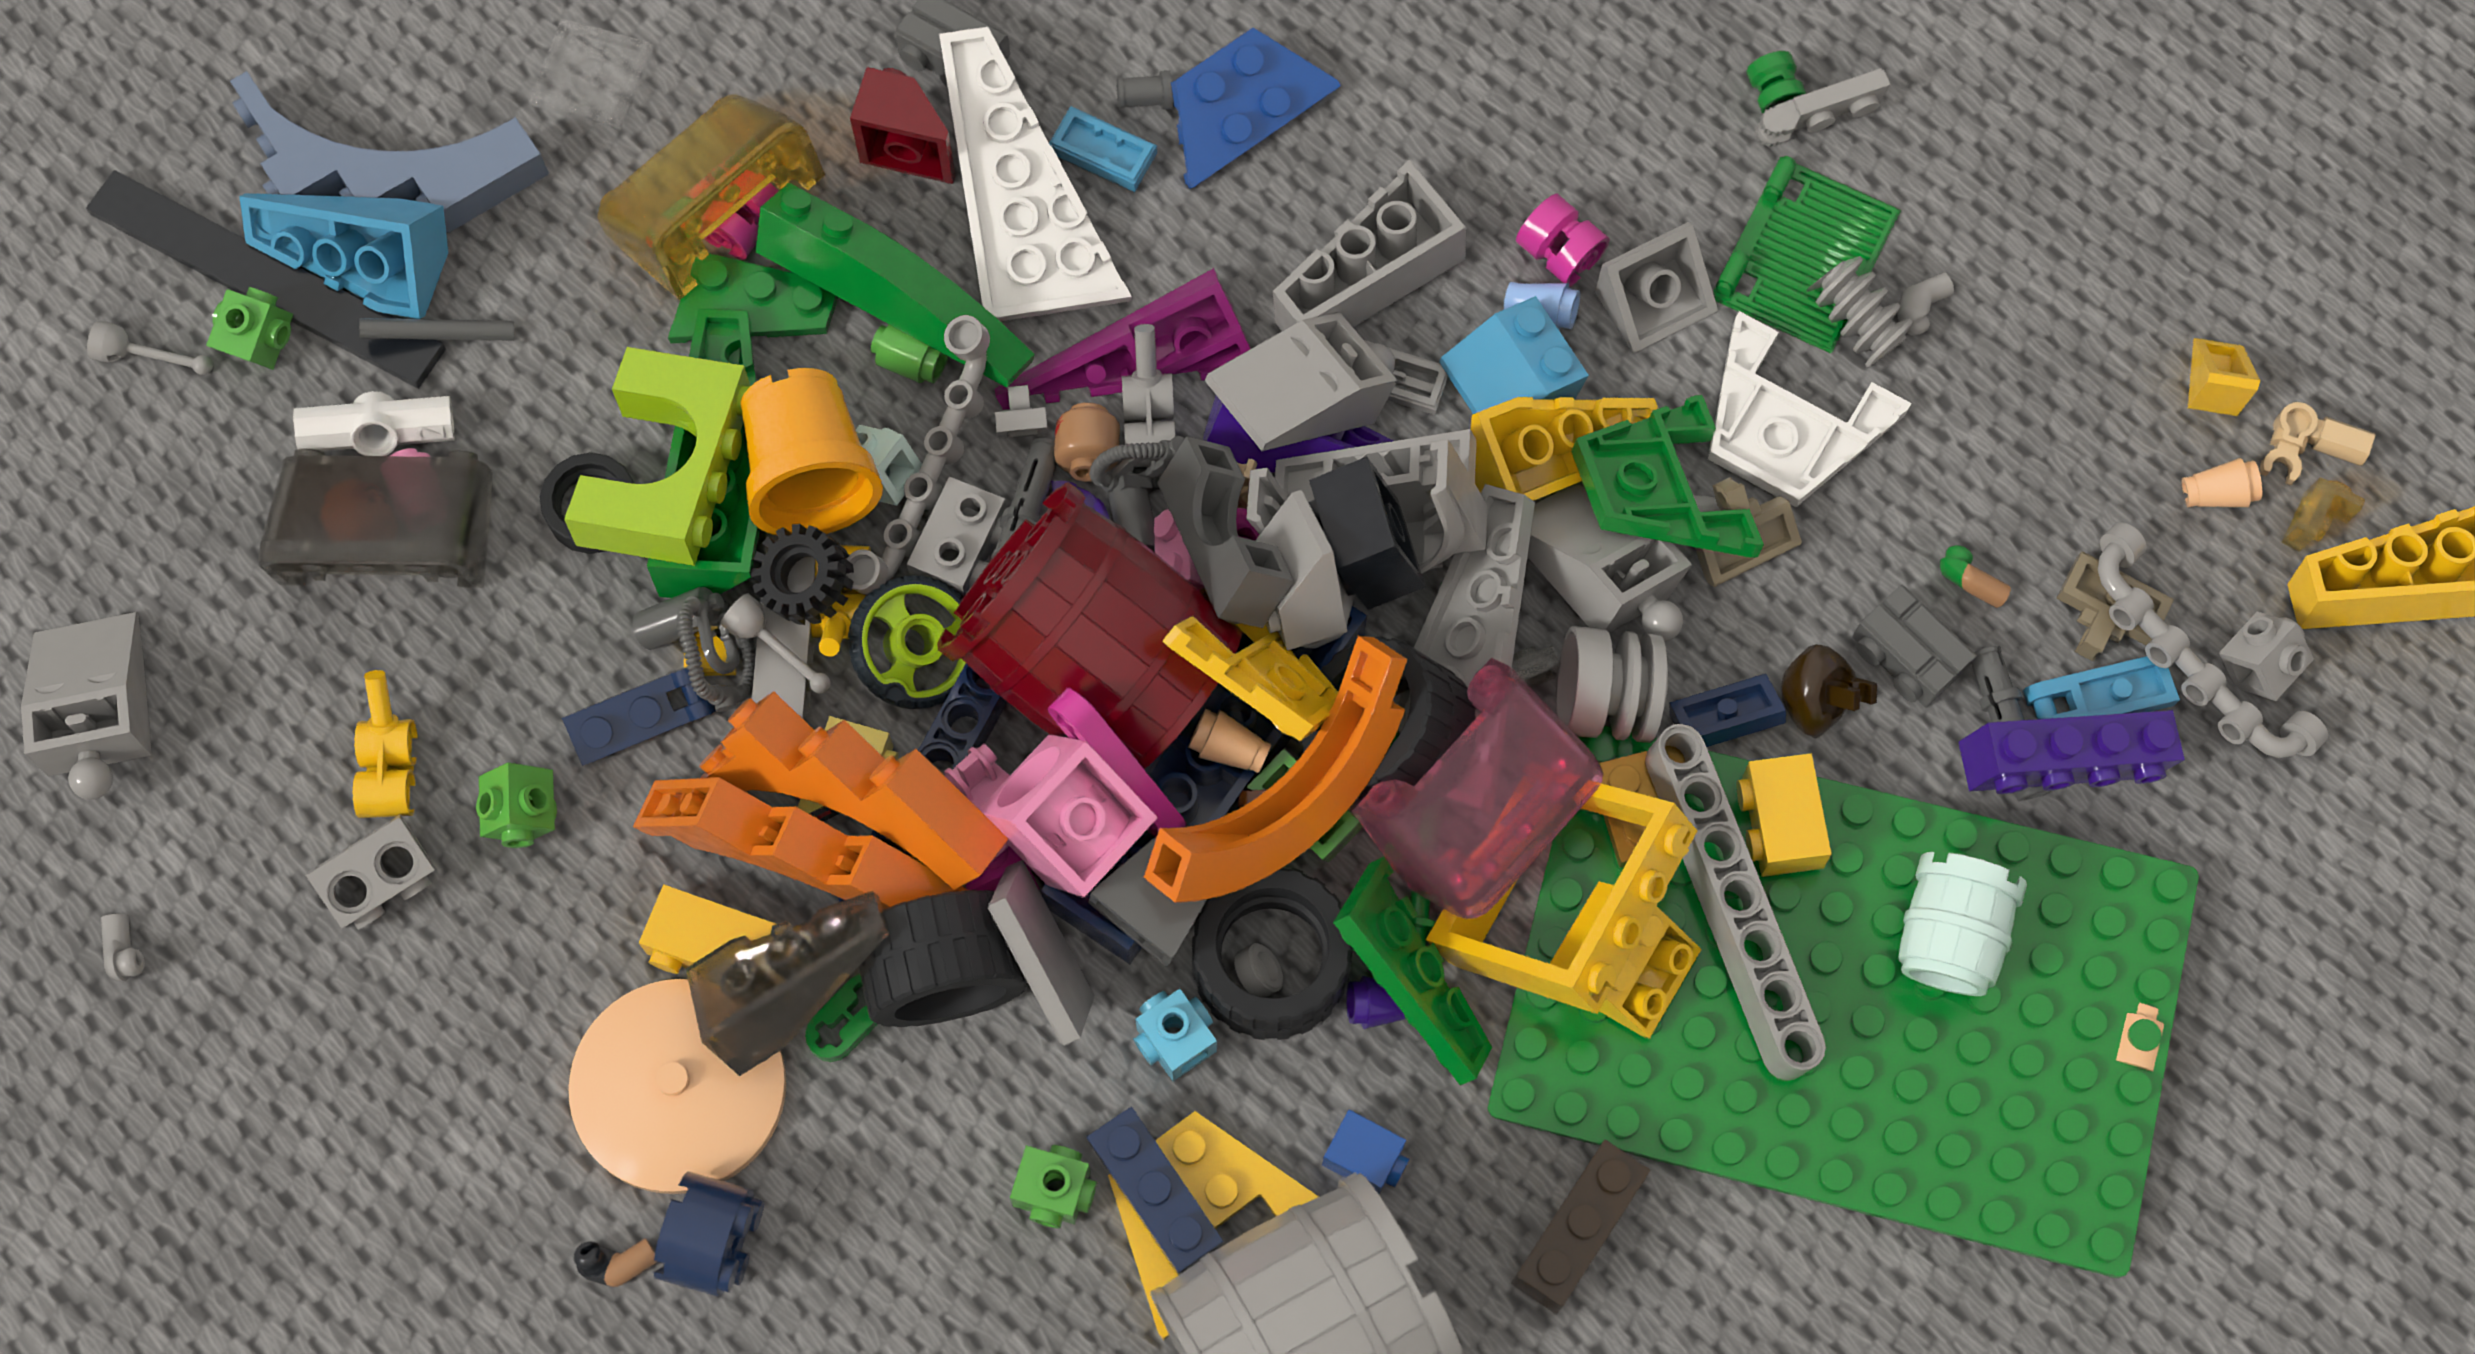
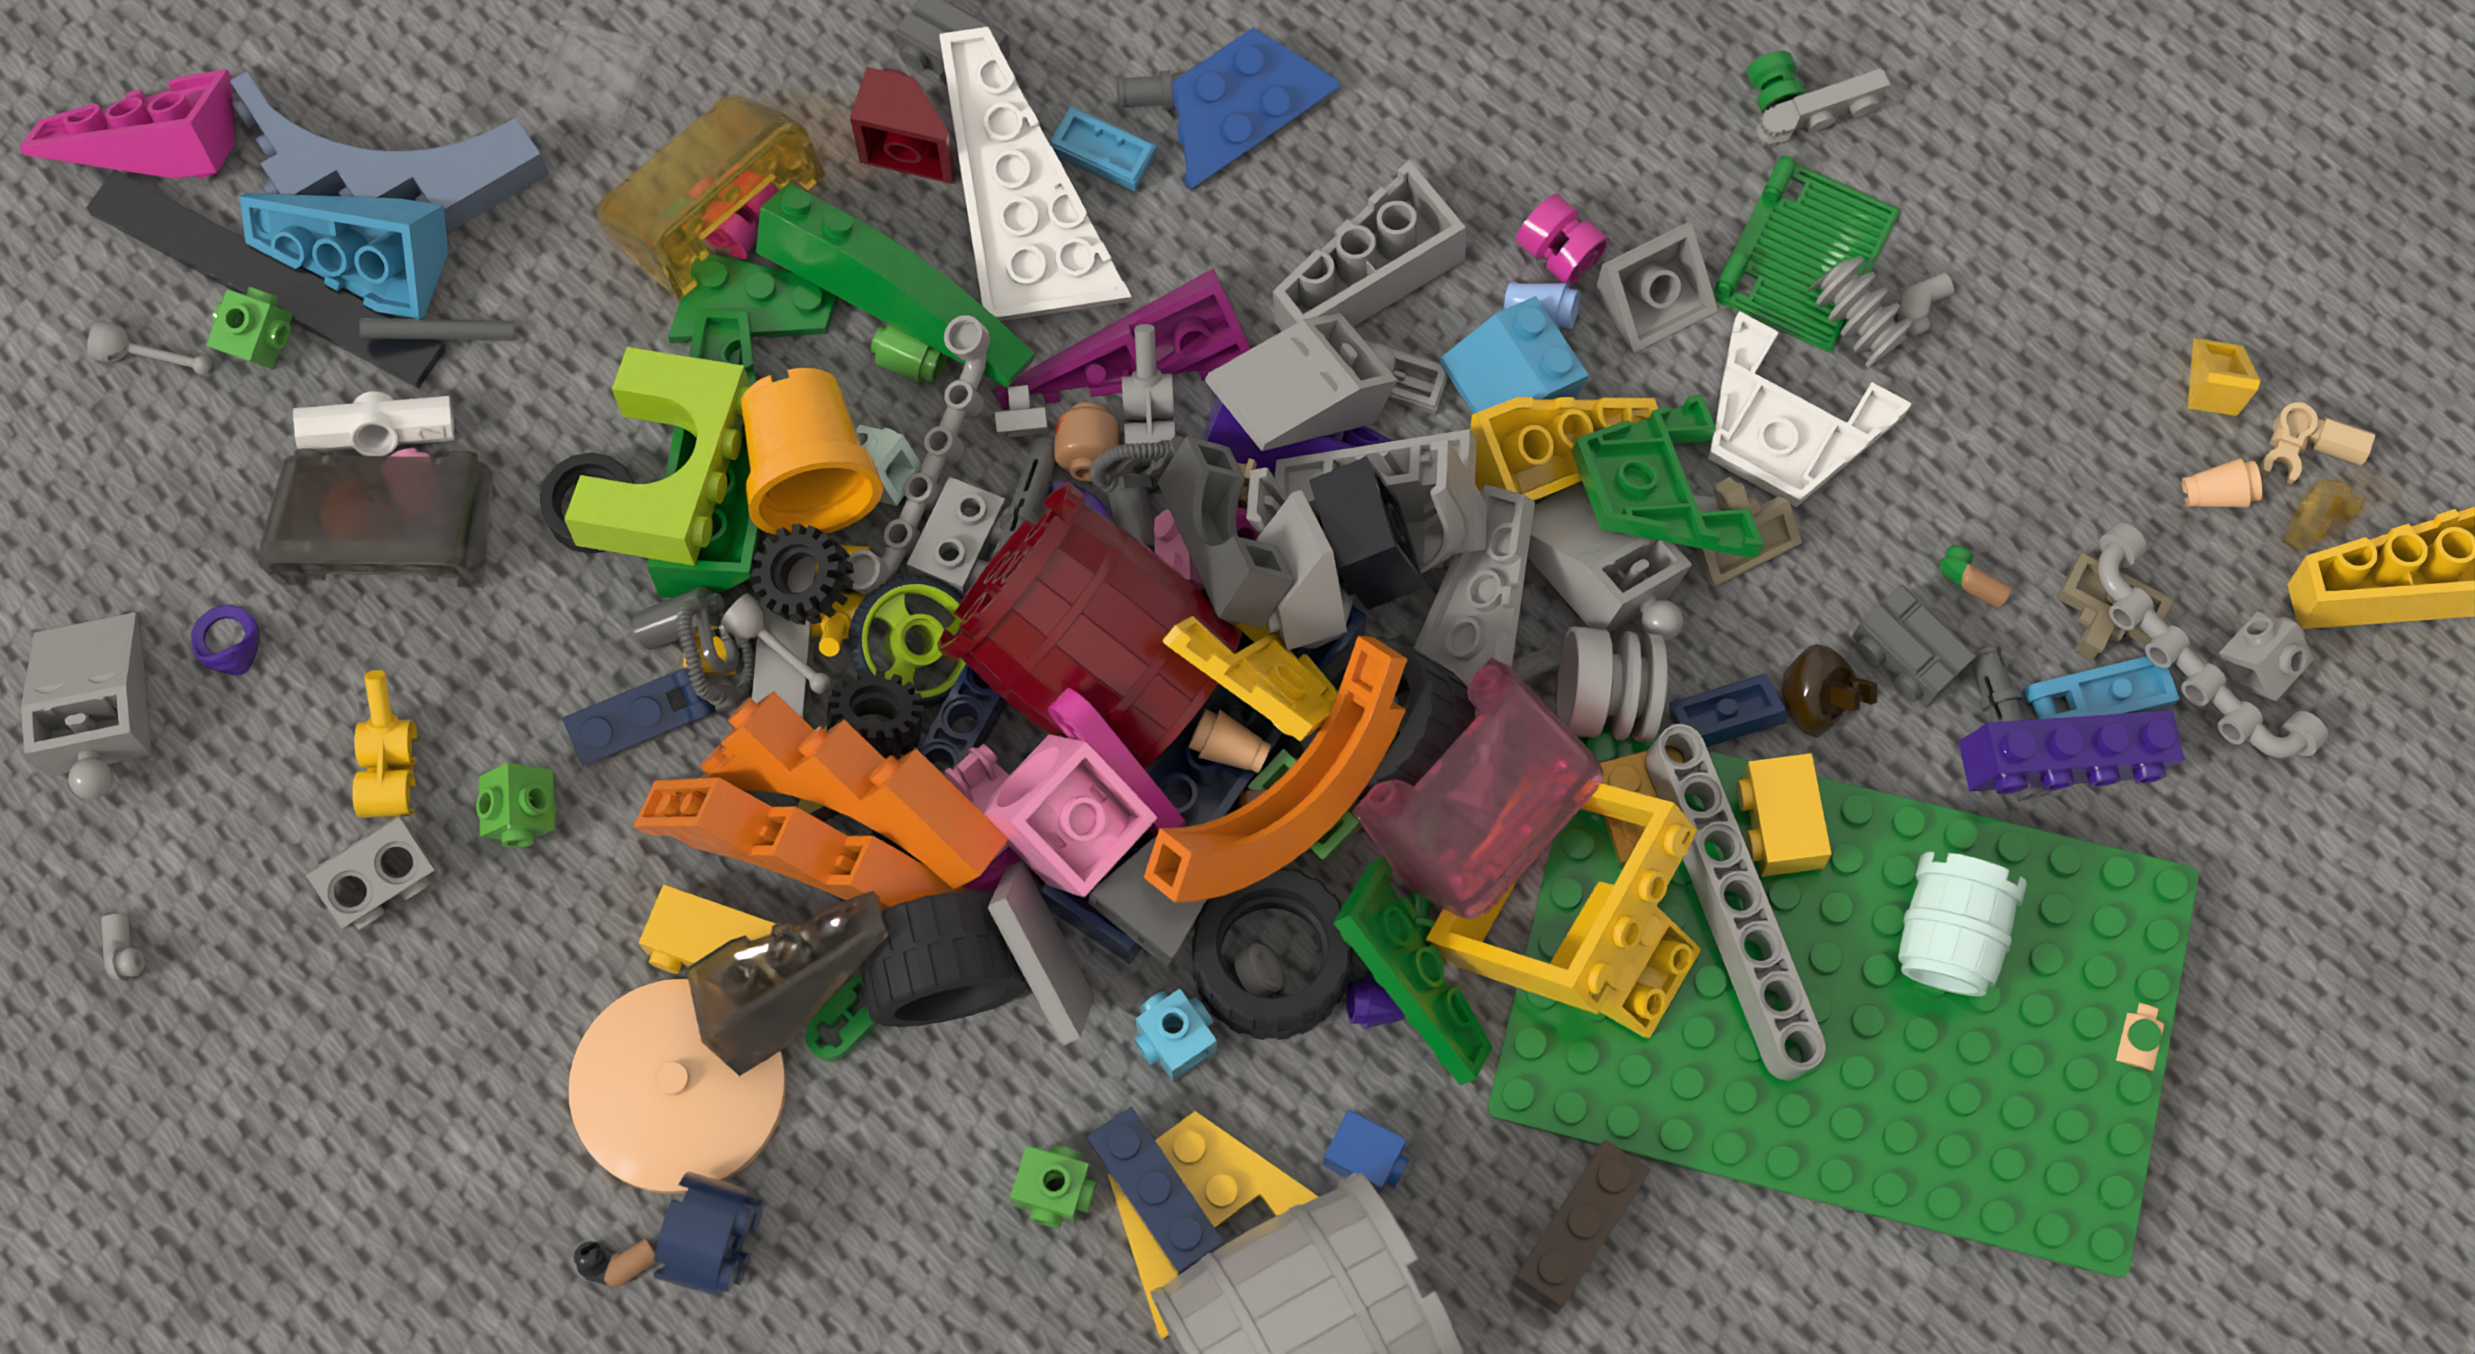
(159, 135): none -> dark pink wedge
(238, 657): none -> dark purple piece
(881, 698): none -> black tyre

